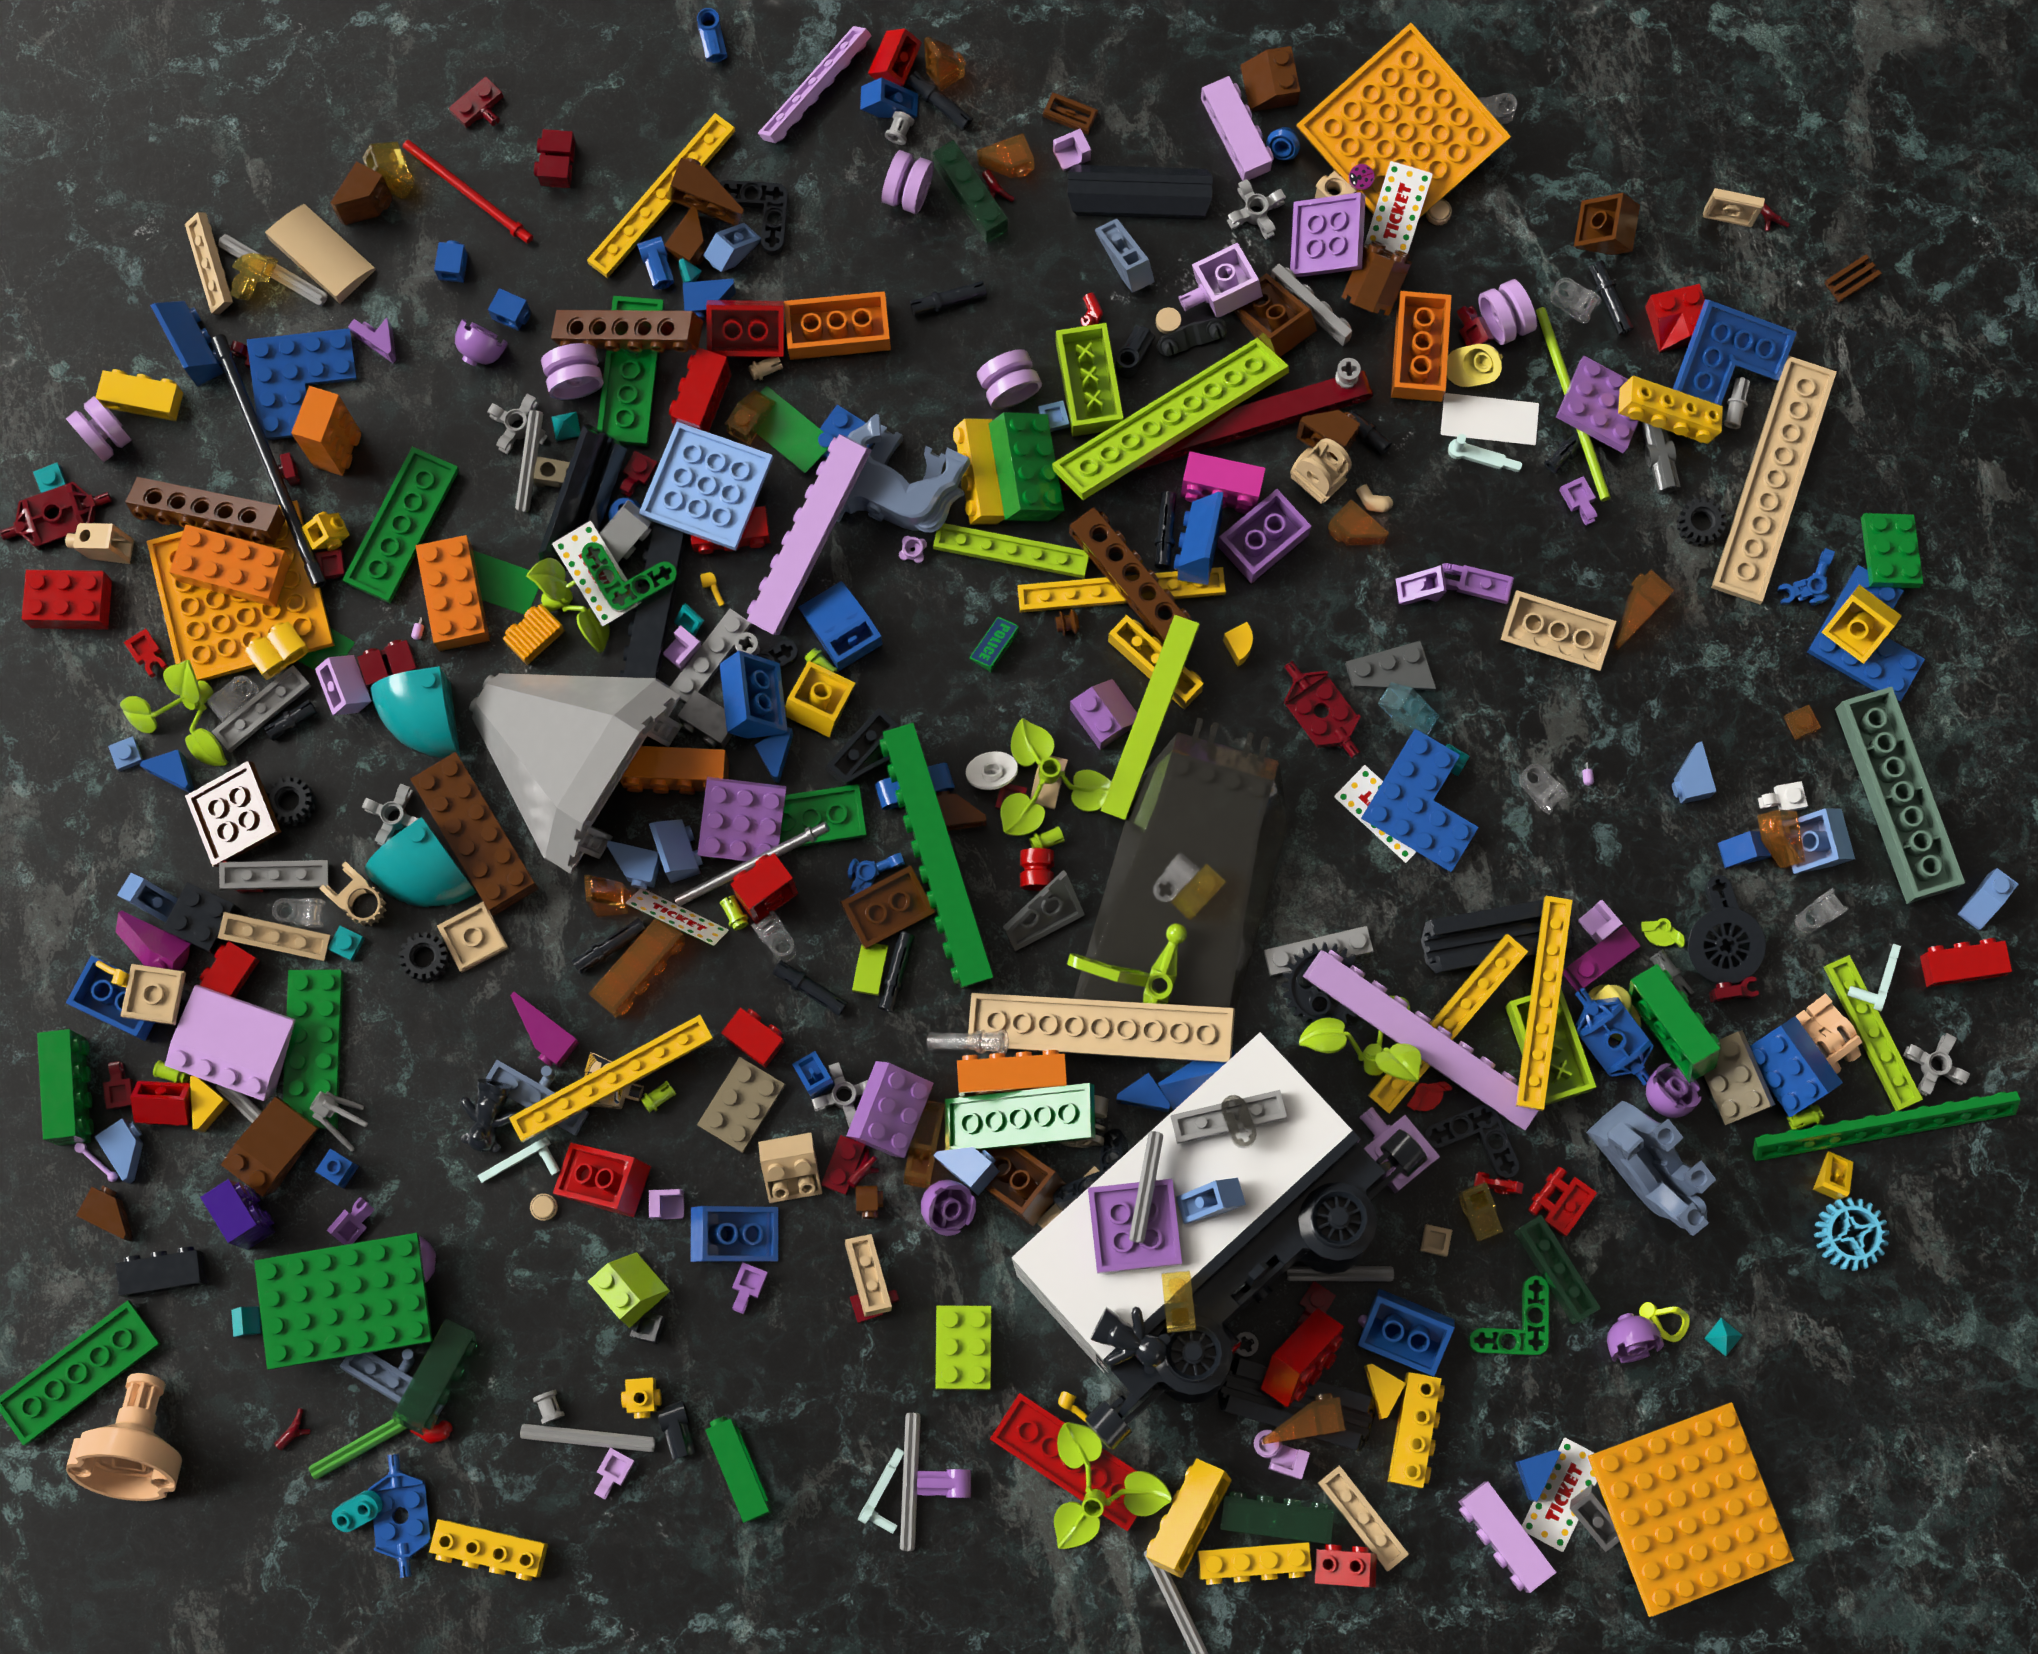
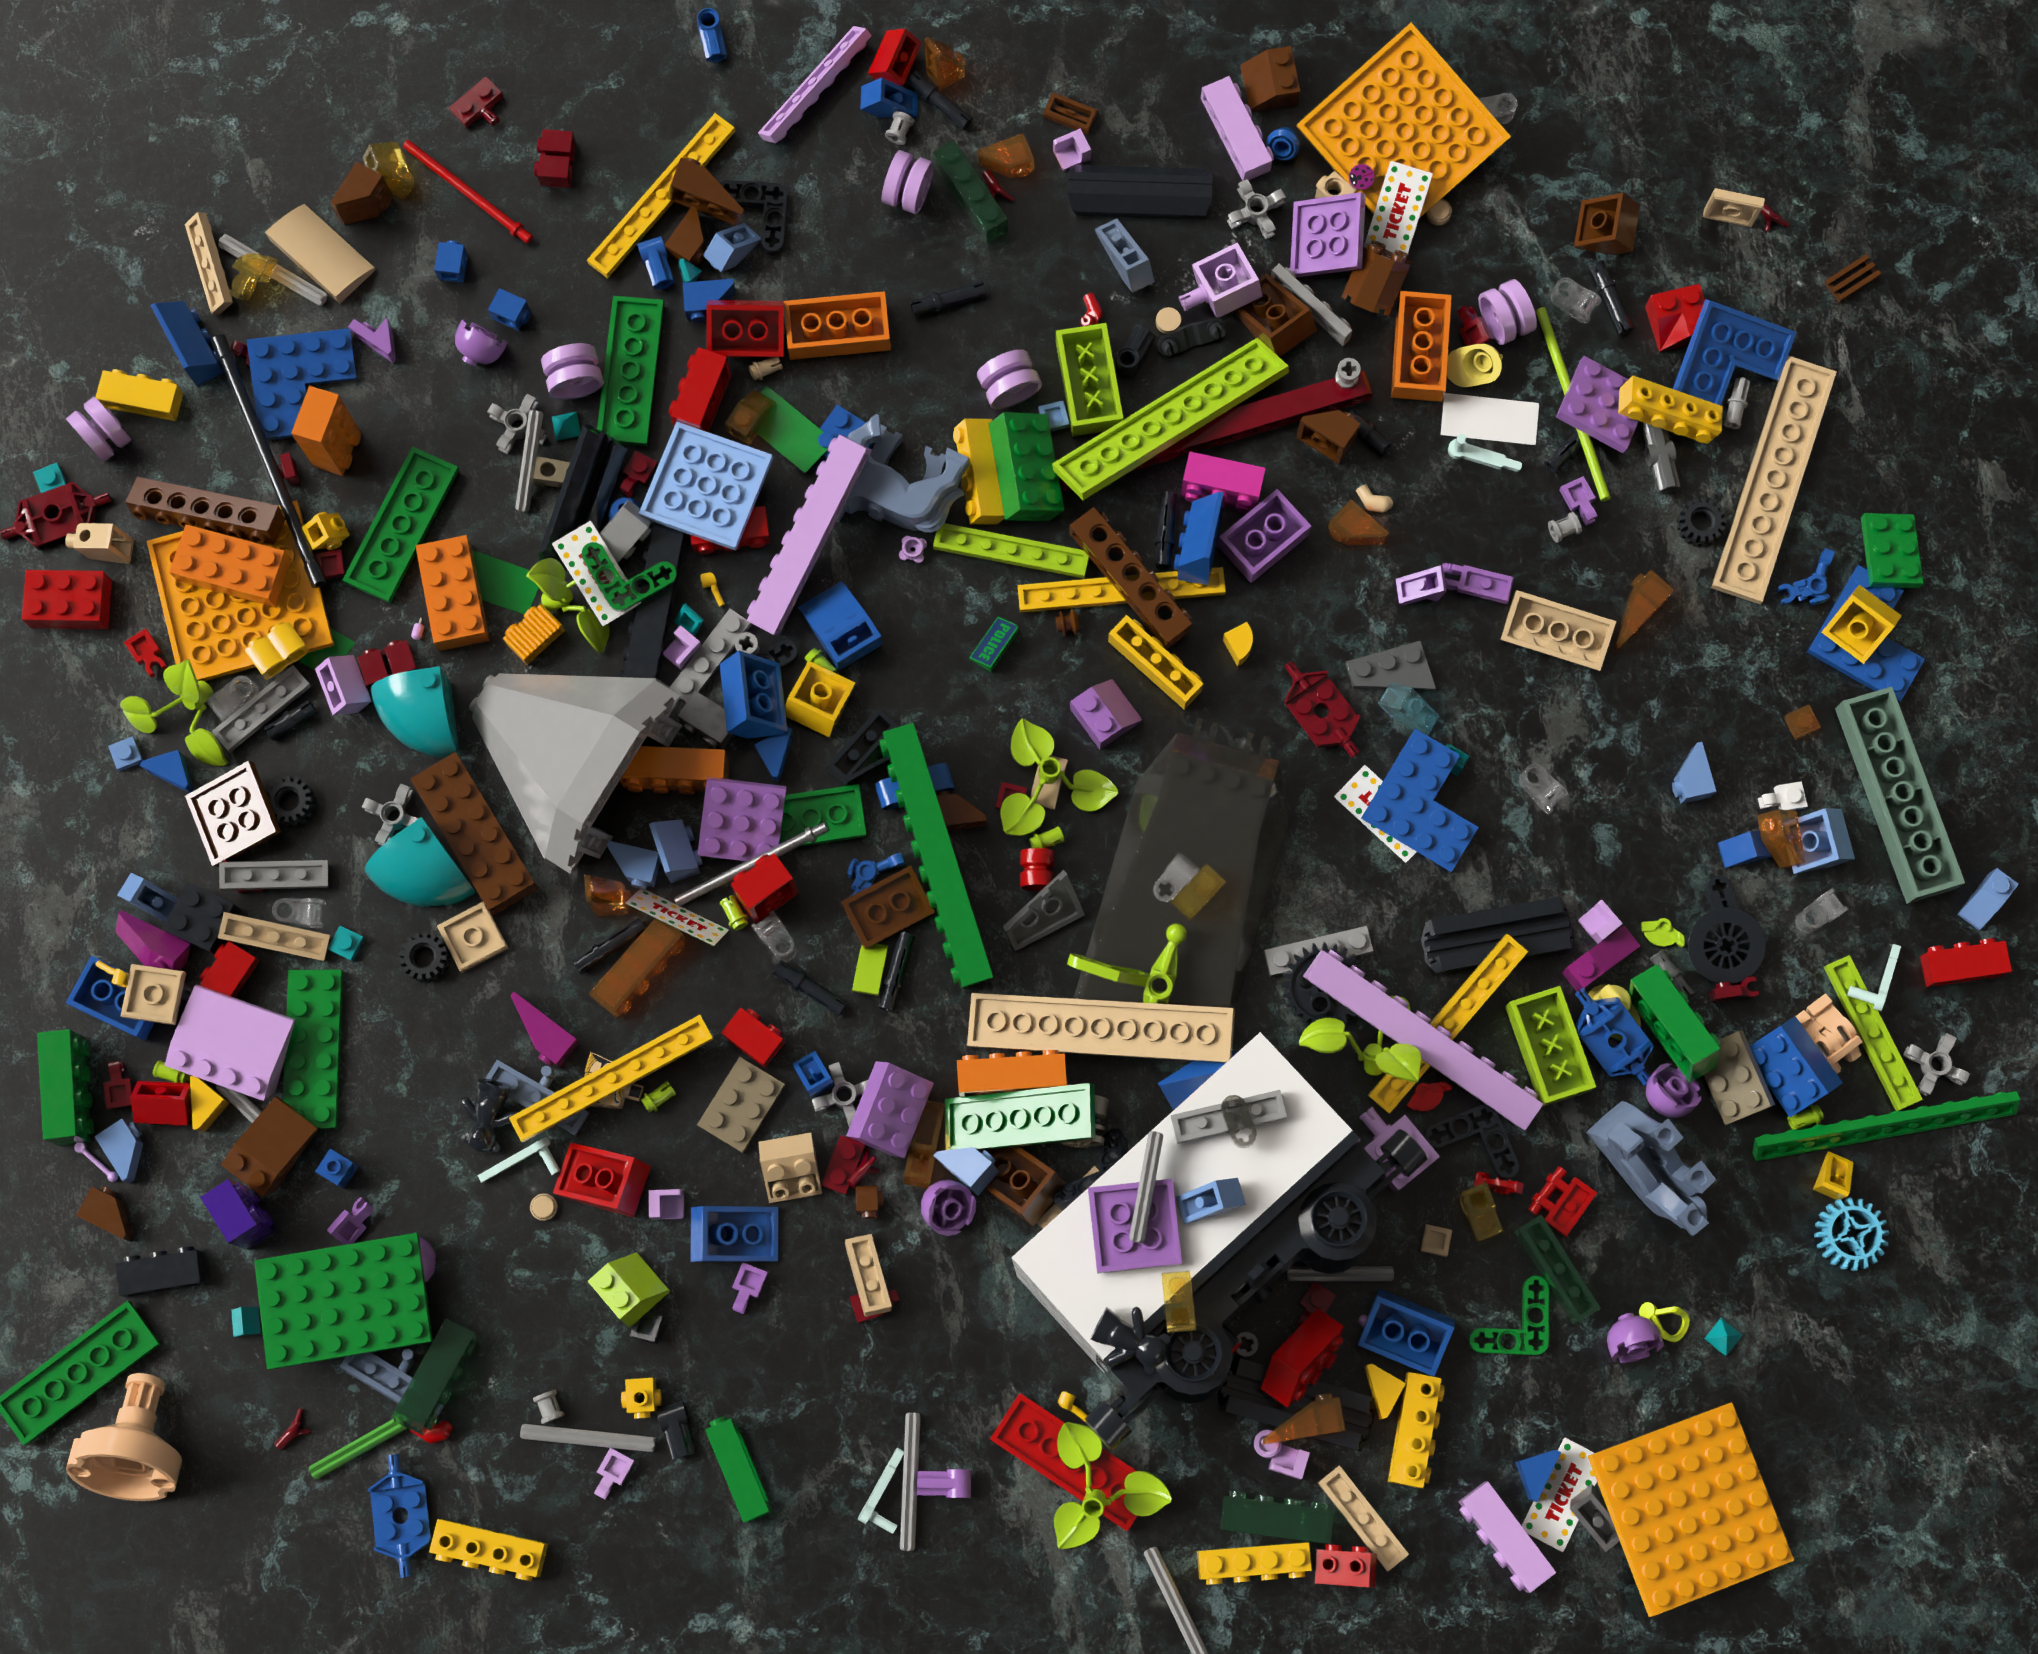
(326, 1104): light grey plant -> none
(351, 892): tan piece -> none
(354, 1511): teal plate -> none
(628, 329): reddish brown brick -> none
(963, 1348): lime piece -> none
(979, 1041): clear pin -> none
(991, 770): white dish -> none
(1144, 1094): blue slope -> none
(1150, 717): lime tile -> none
(1188, 1517): yellow brick -> none
(1319, 472): tan piece -> none
(1544, 1003): yellow plate -> none
(1564, 527): none -> light grey bush
(1588, 778): lavender piece -> none

